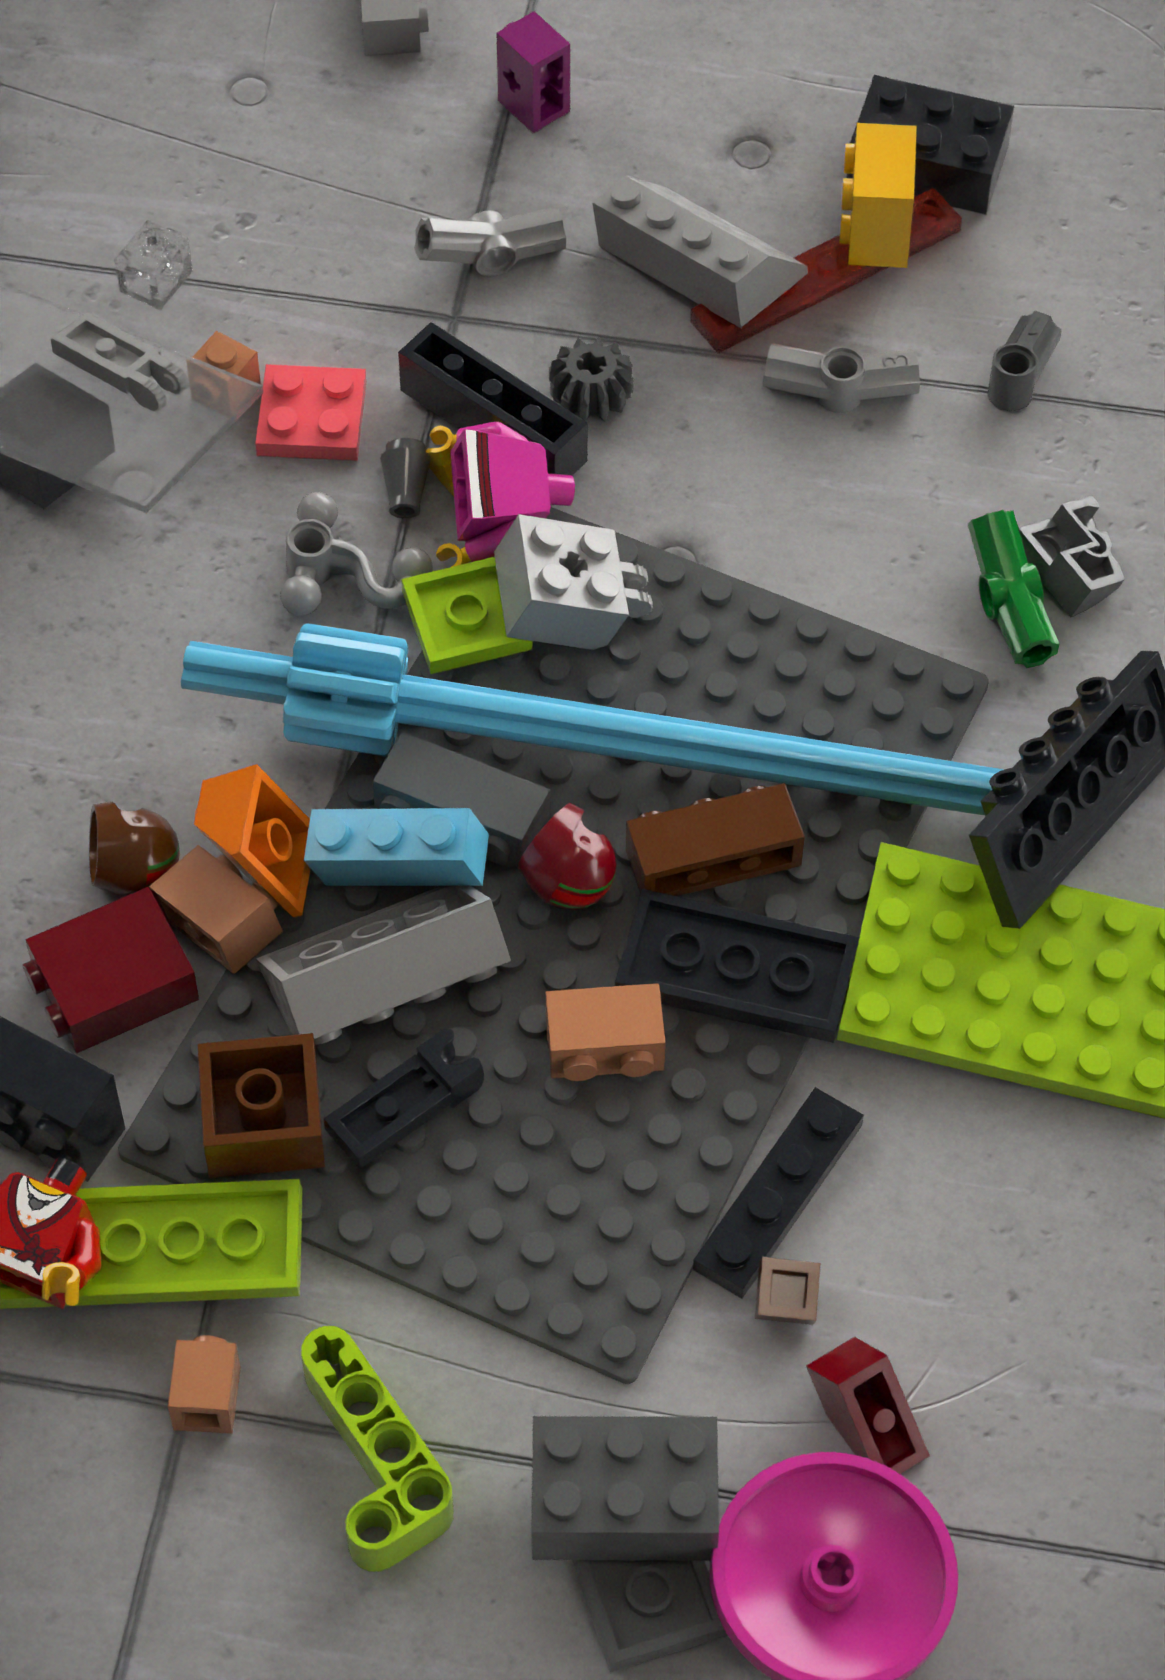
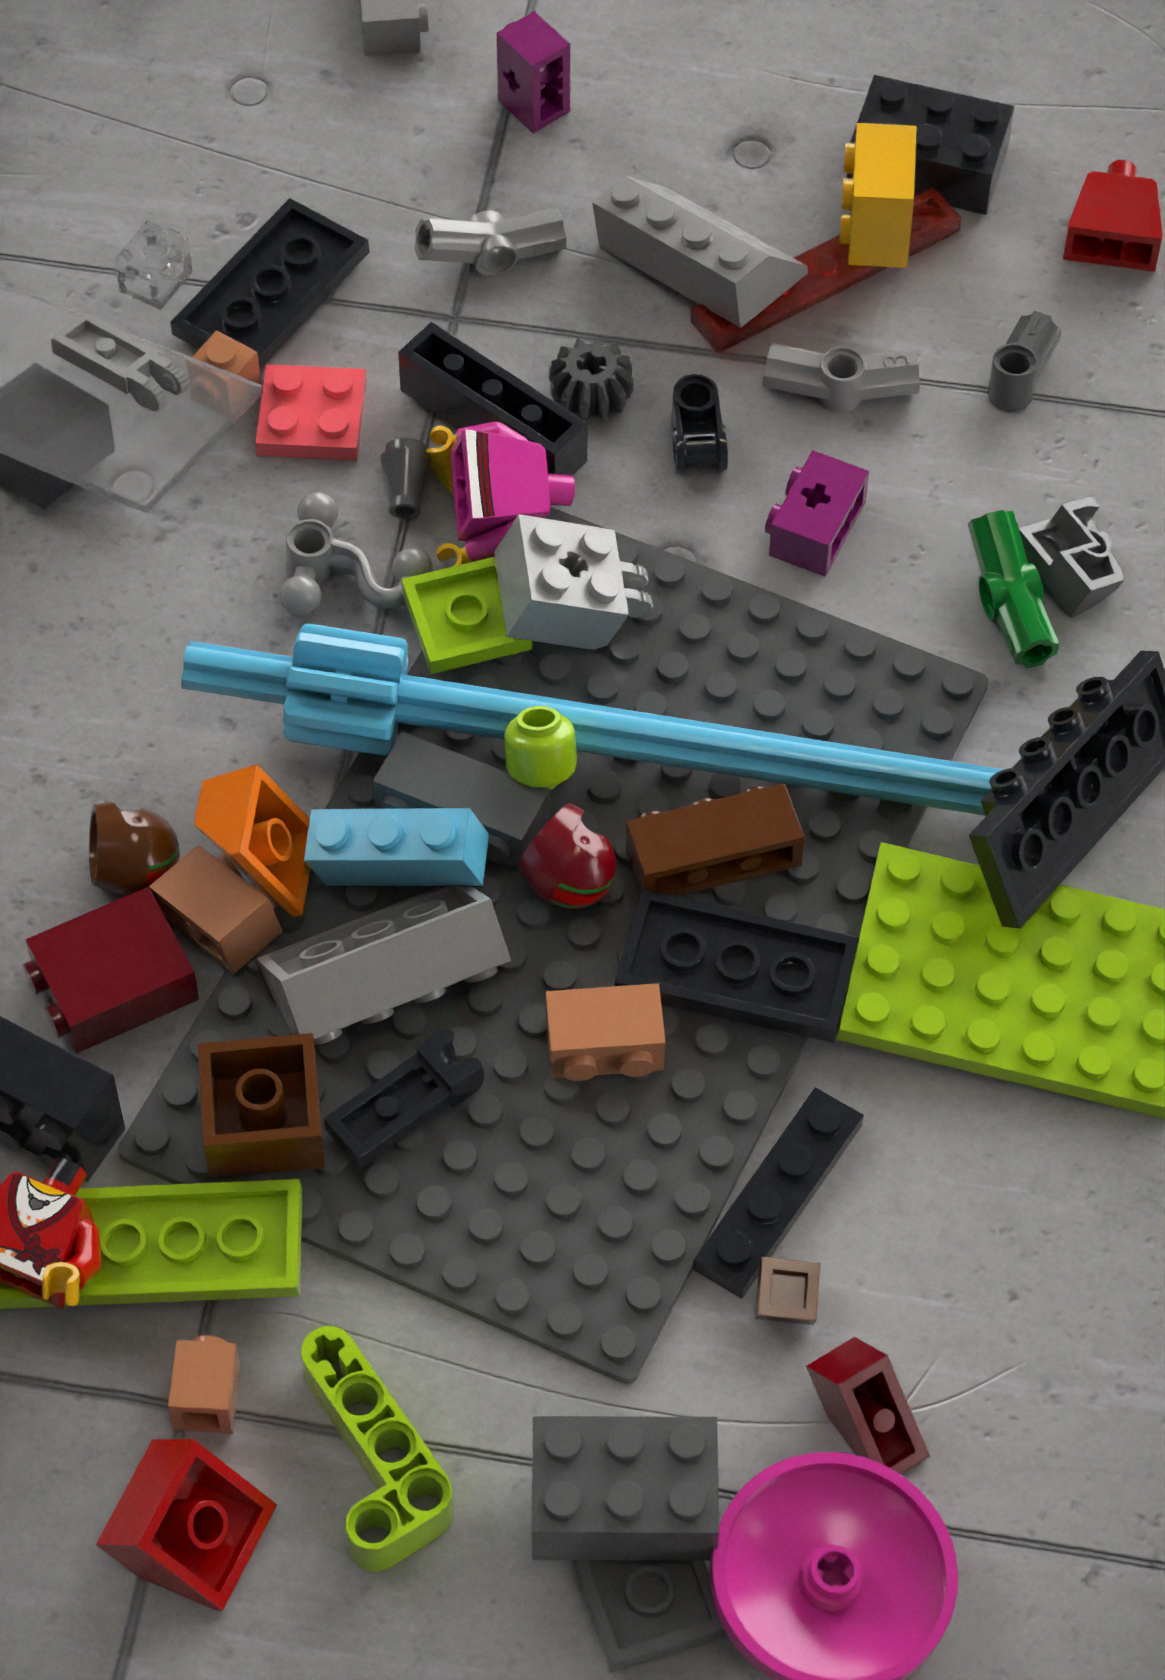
(187, 1522): none -> red slope
(273, 281): none -> black plate
(540, 747): none -> lime head
(697, 432): none -> black piece
(817, 512): none -> magenta brick
(1116, 220): none -> red torso

